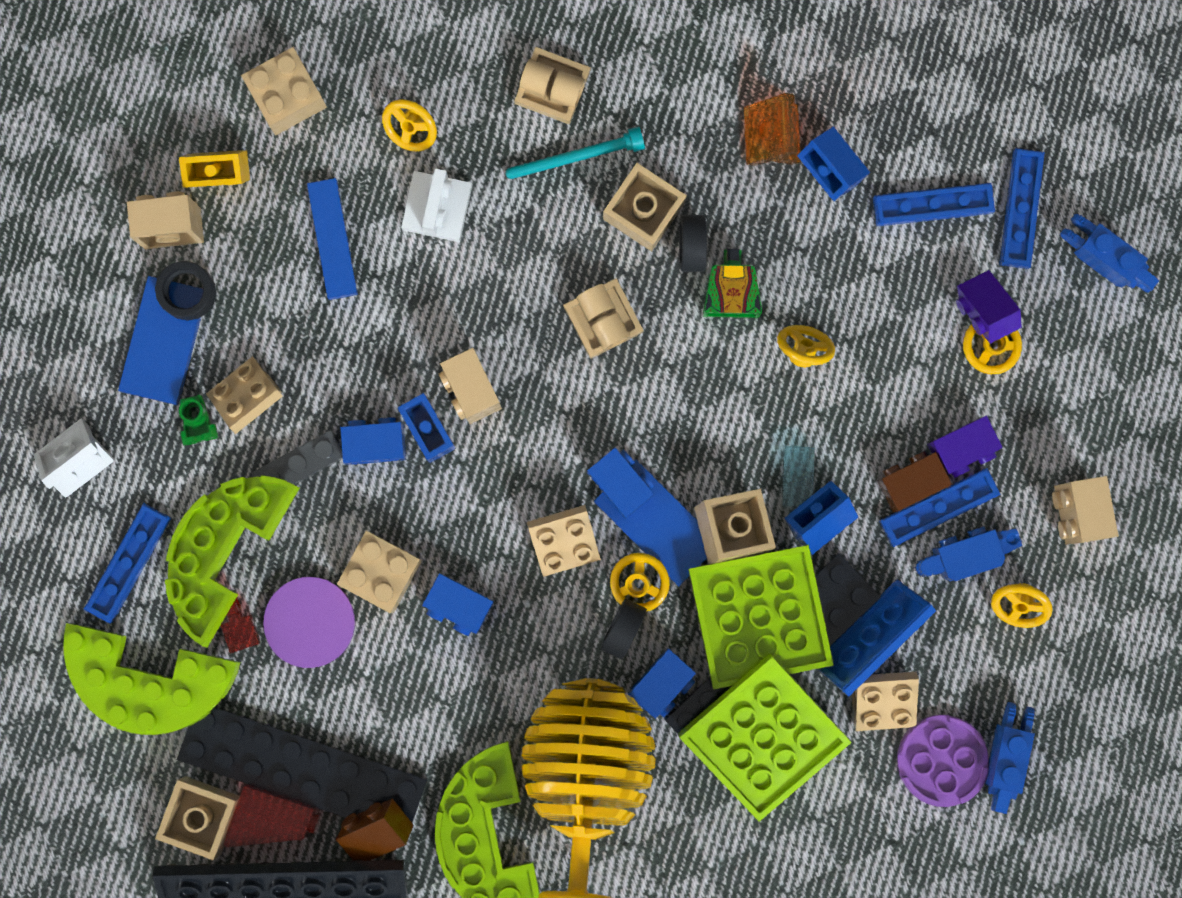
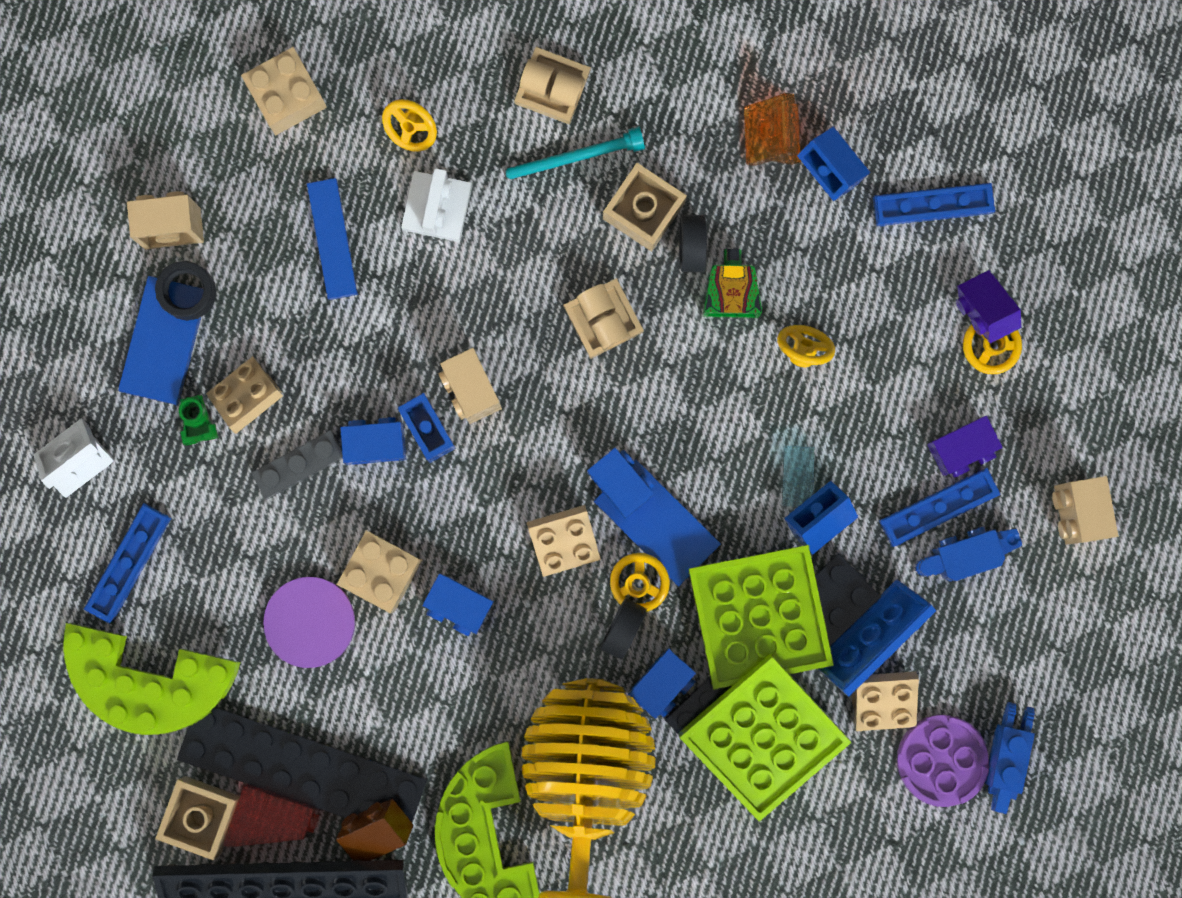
(207, 539): lime plate -> none
(214, 168): yellow brick -> none
(240, 630): clear red plate -> none
(734, 526): tan brick -> none
(914, 481): reddish brown brick -> none
(1021, 208): blue tile -> none
(1023, 600): yellow piece -> none
(1110, 255): blue hinge -> none

